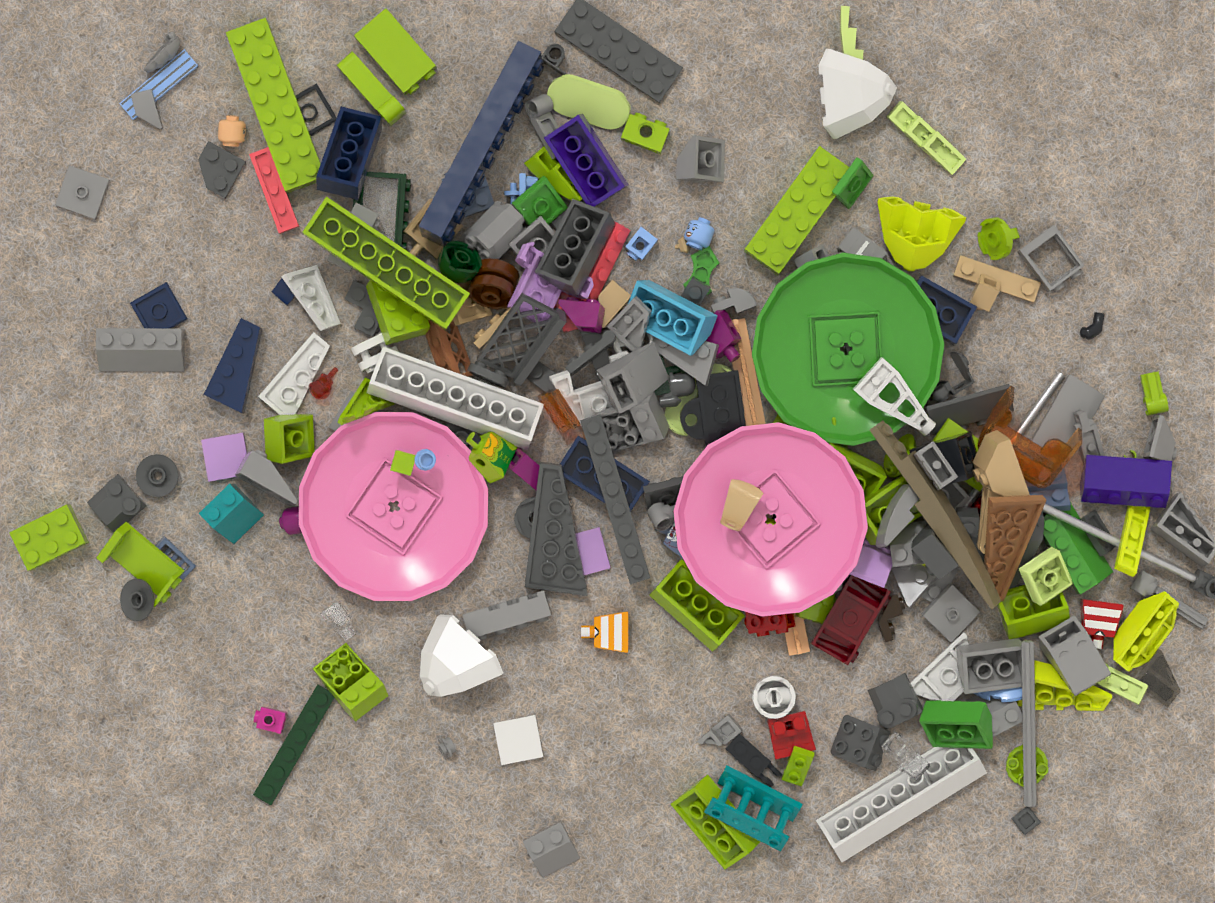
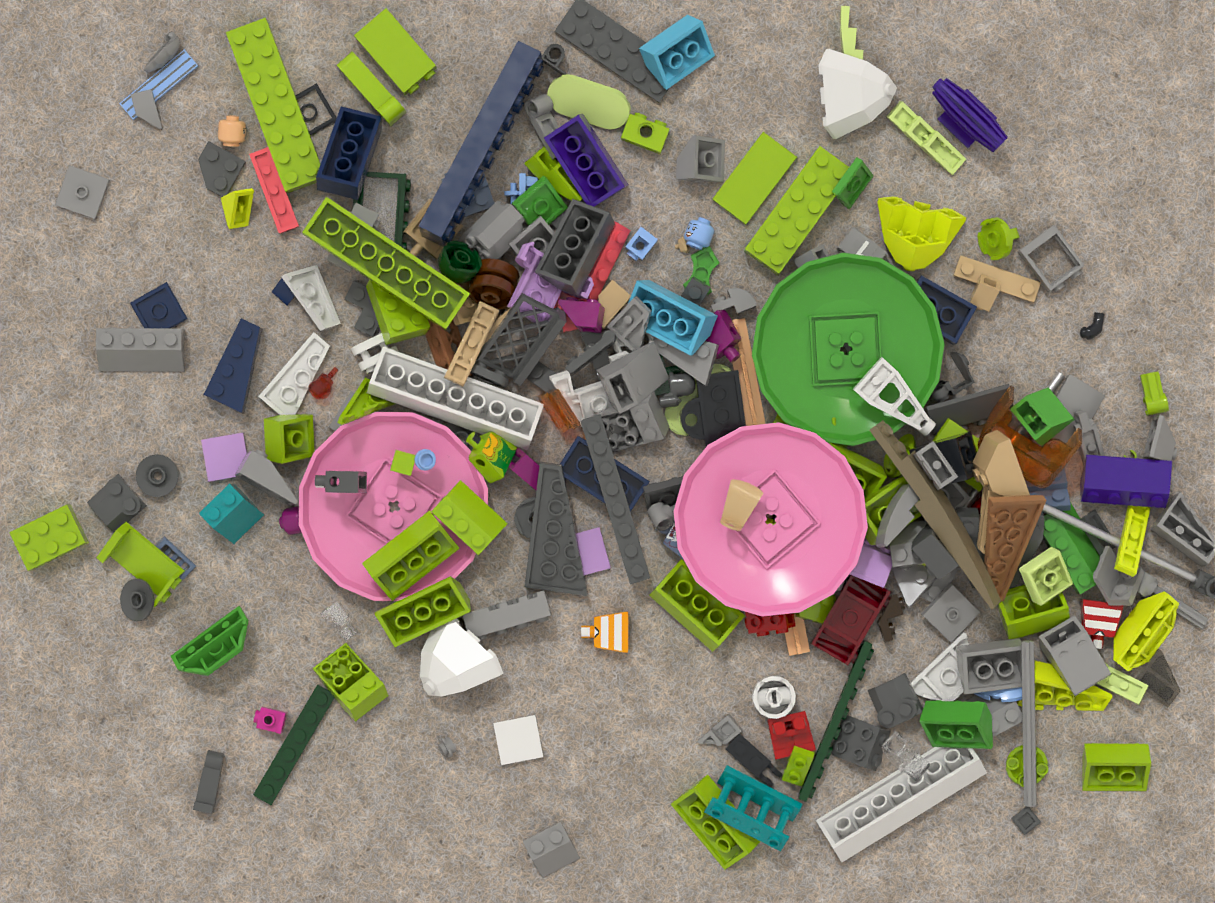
(209, 782): none -> dark grey leg
(214, 645): none -> bright green wedge
(237, 207): none -> neon yellow slope
(348, 481): none -> dark grey torso
(410, 555): none -> lime slope
(424, 611): none -> lime slope
(469, 517): none -> lime slope
(471, 344): none -> tan plate
(677, 51): none -> medium azure slope
(754, 178): none -> lime tile
(832, 730): none -> dark green plate
(967, 116): none -> dark purple plate
(1042, 415): none -> bright green slope
(1115, 585): none -> light grey bracket
(1115, 767): none -> lime slope

